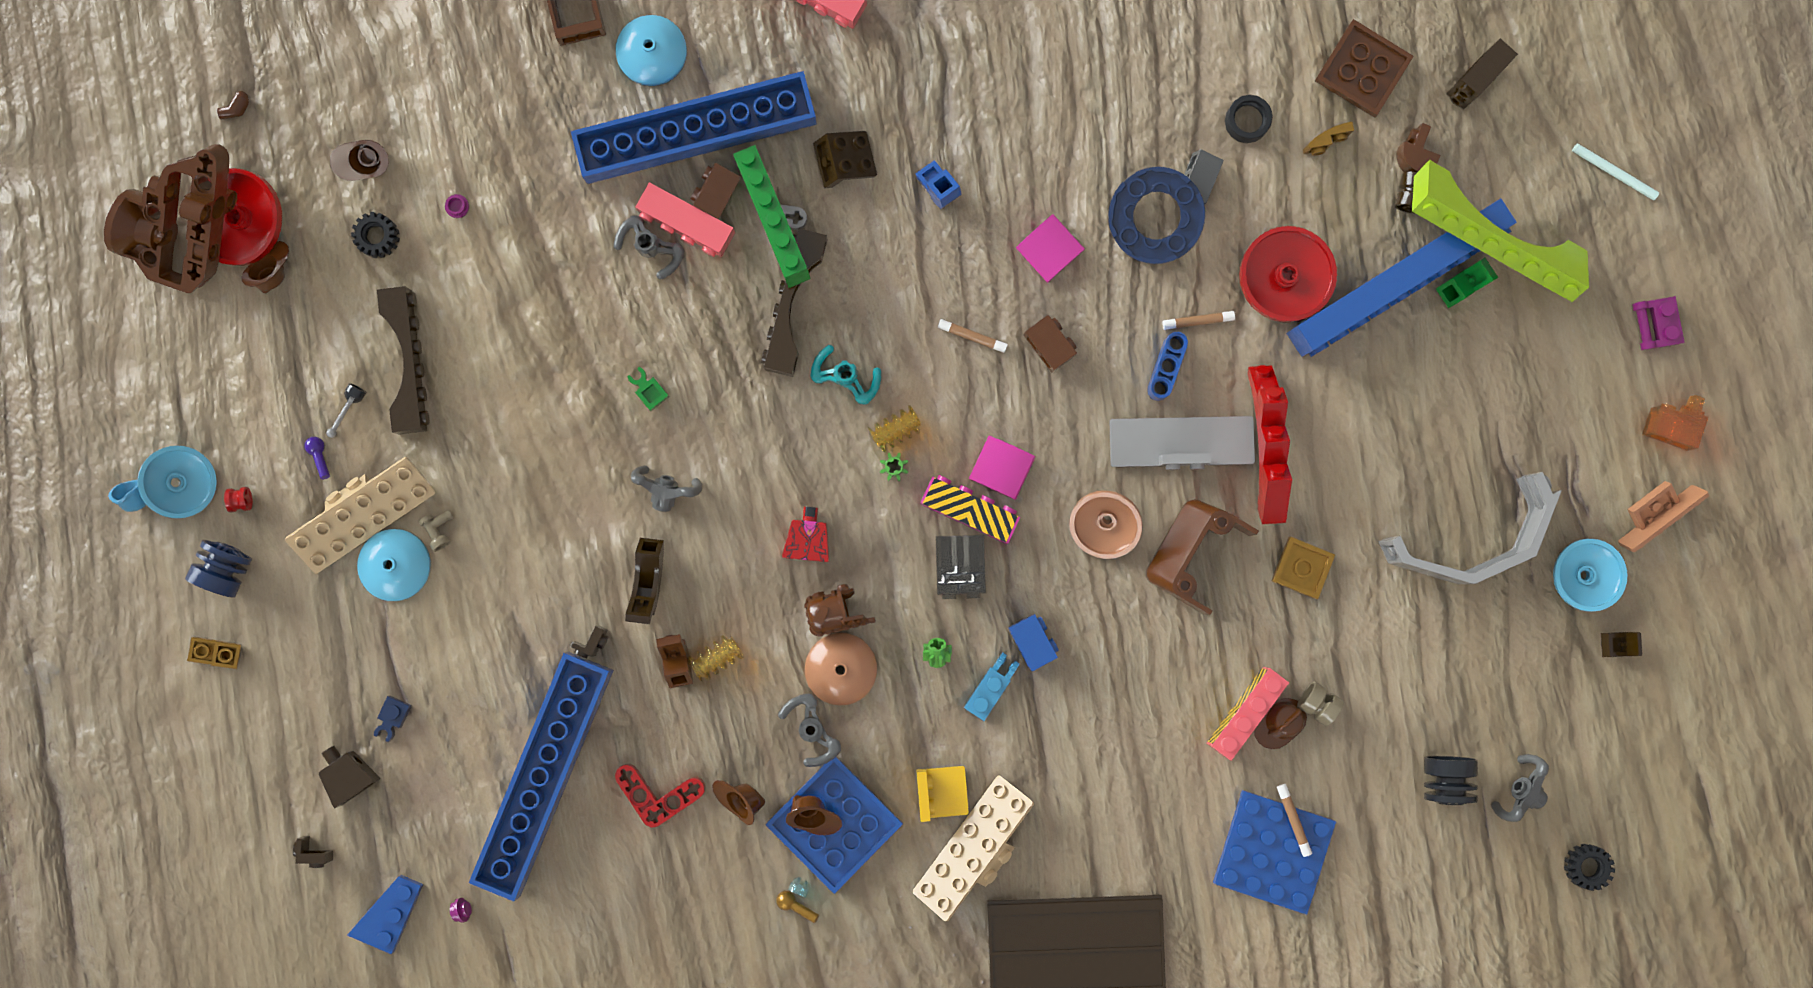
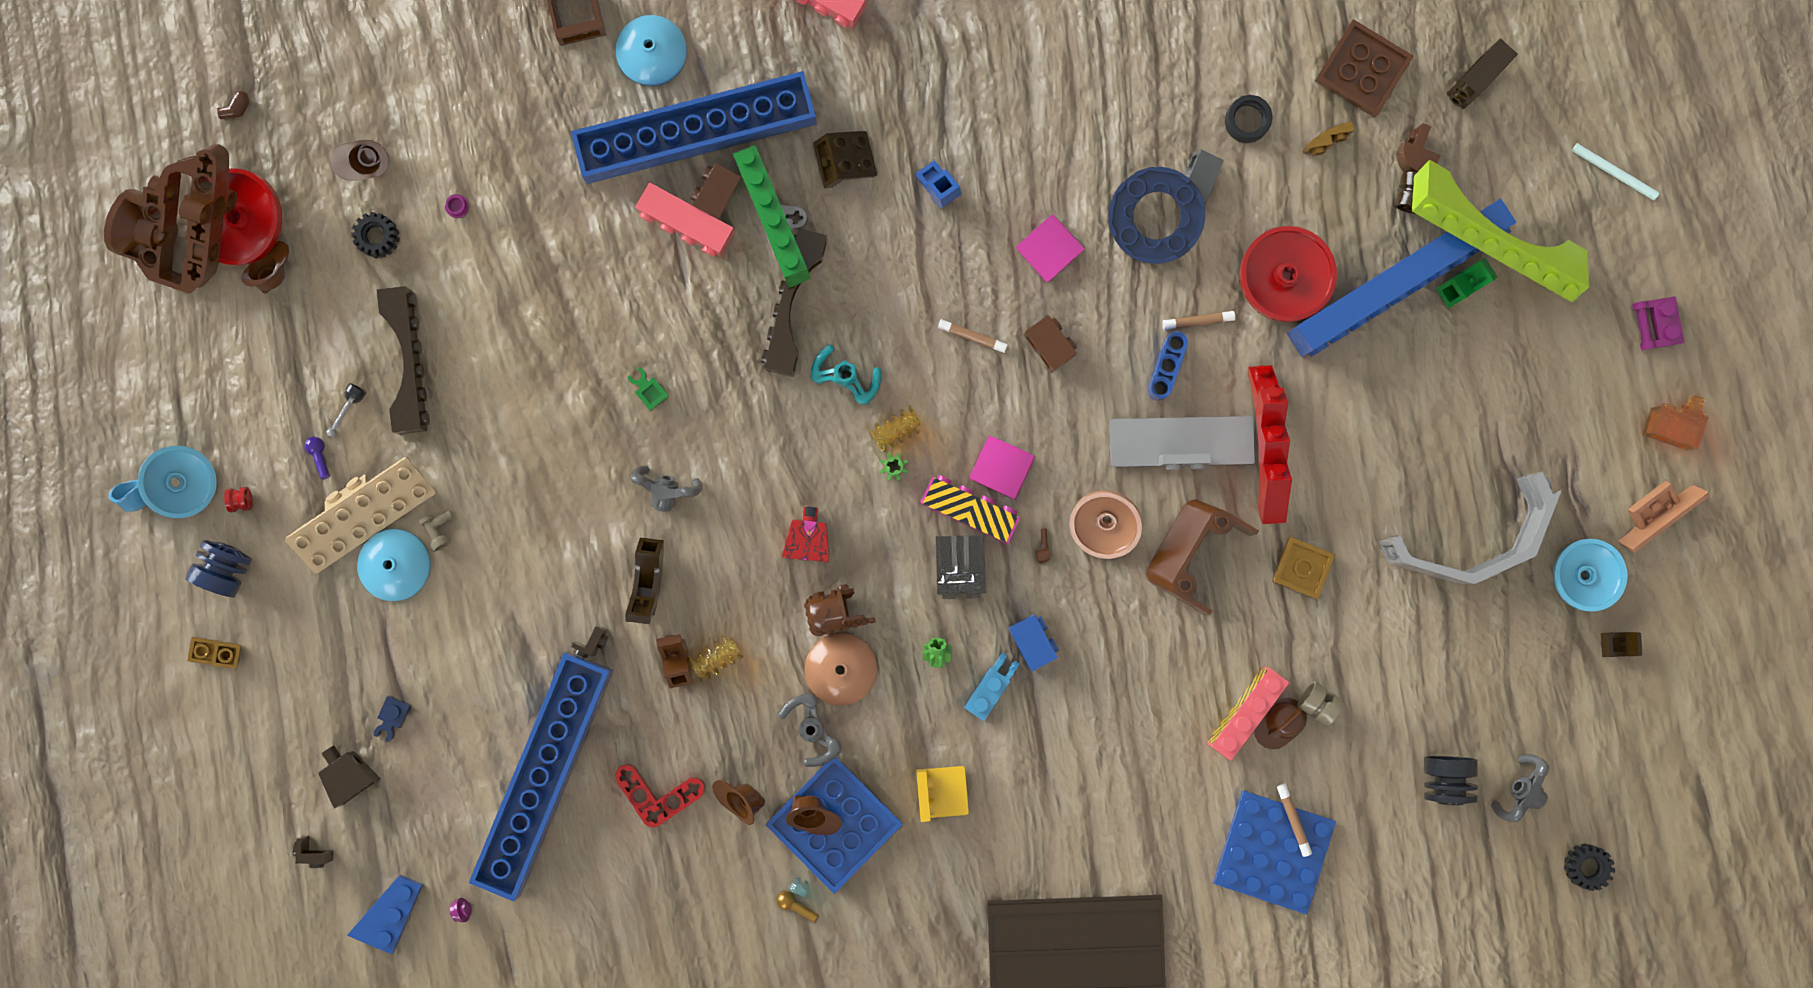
(645, 237): dark grey piece -> none
(975, 849): bracket -> none
(1043, 554): none -> reddish brown hand

